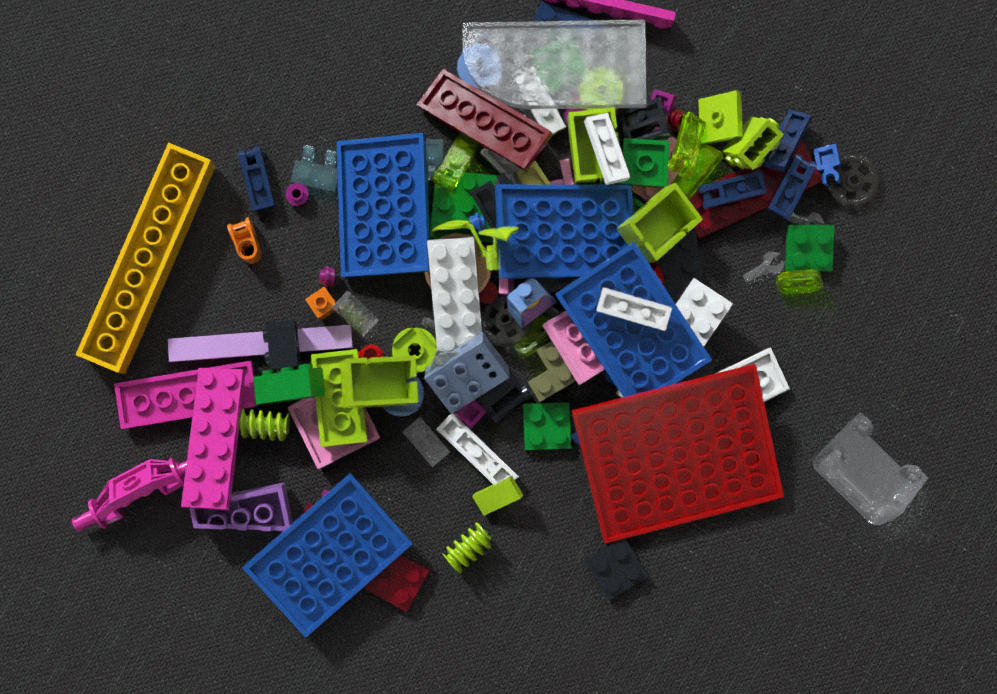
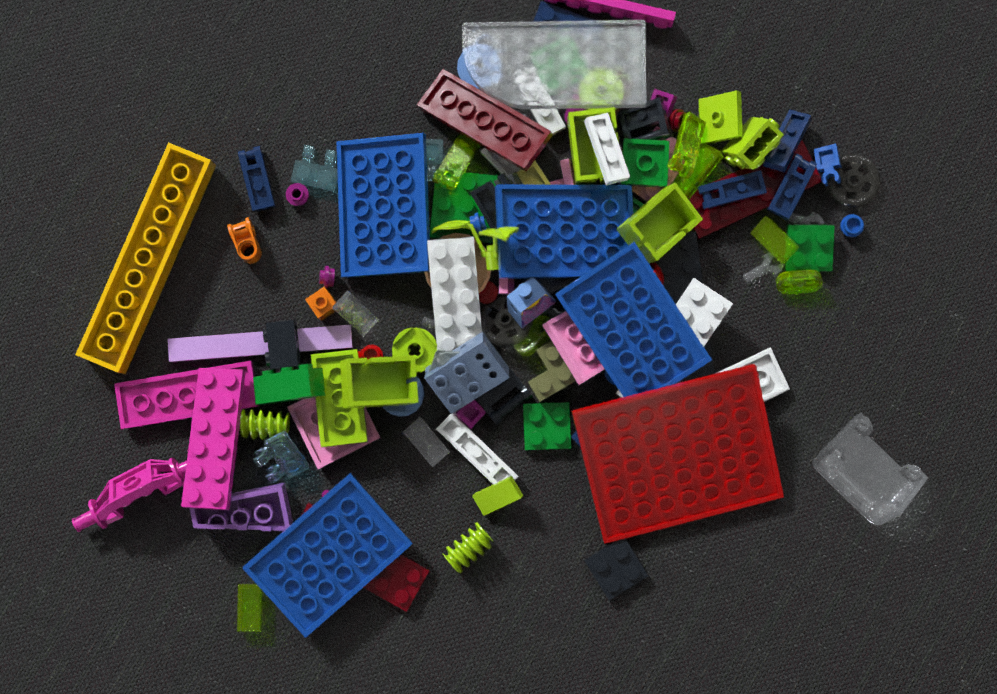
(249, 608): none -> clear neon green plate
(285, 453): none -> clear light blue plate
(634, 308): white plate -> none
(774, 240): none -> clear neon green tile
(852, 225): none -> blue plate

